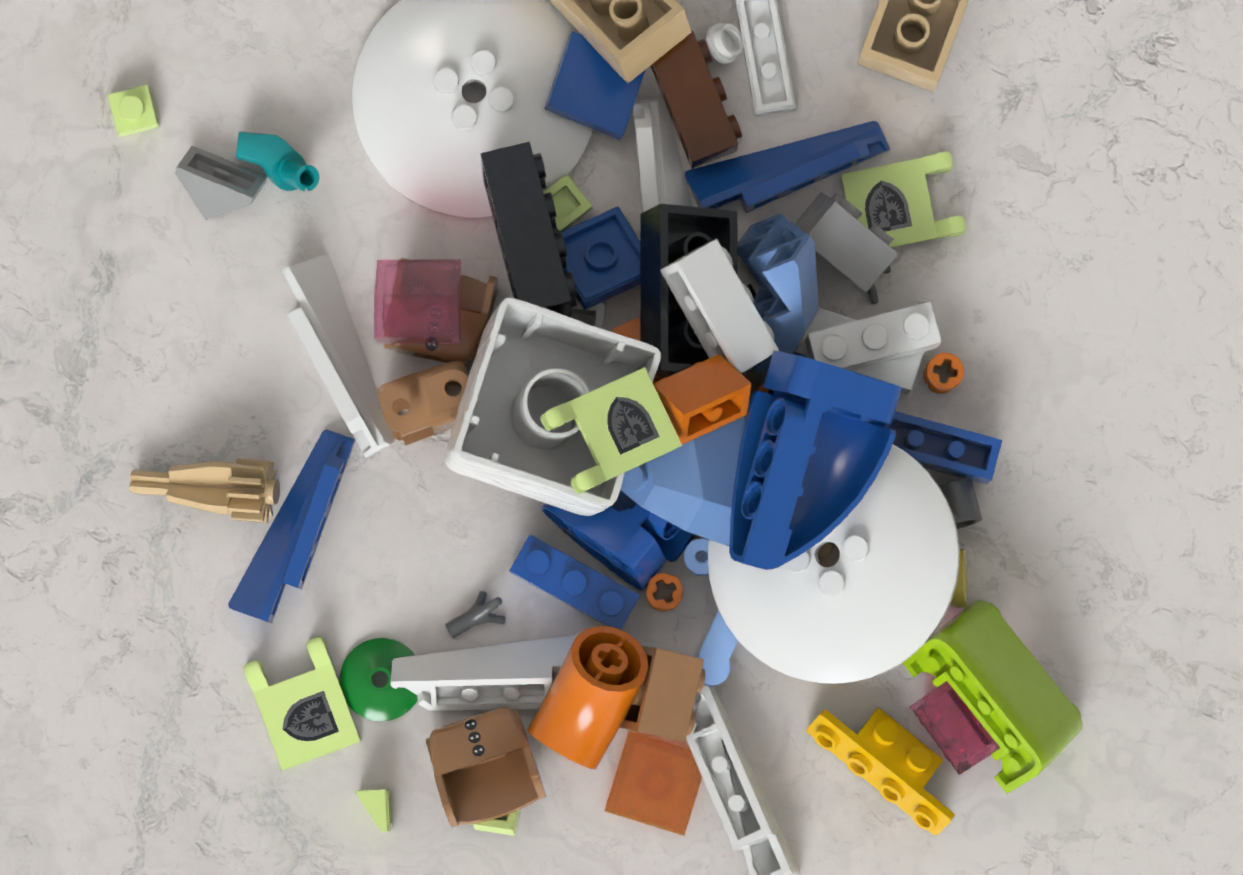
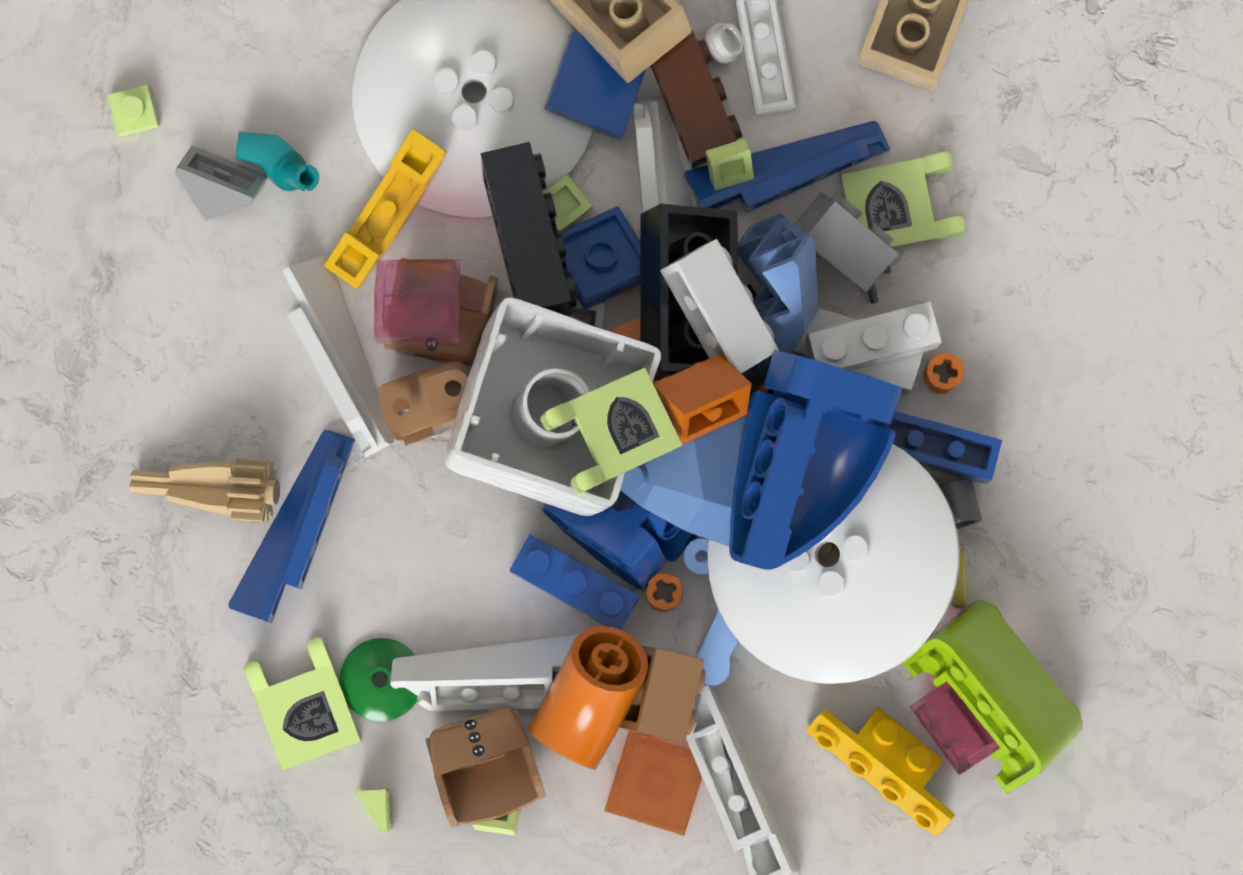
(387, 209): none -> yellow slope
(476, 615): dark grey bar -> none
(730, 164): none -> yellowish green plate

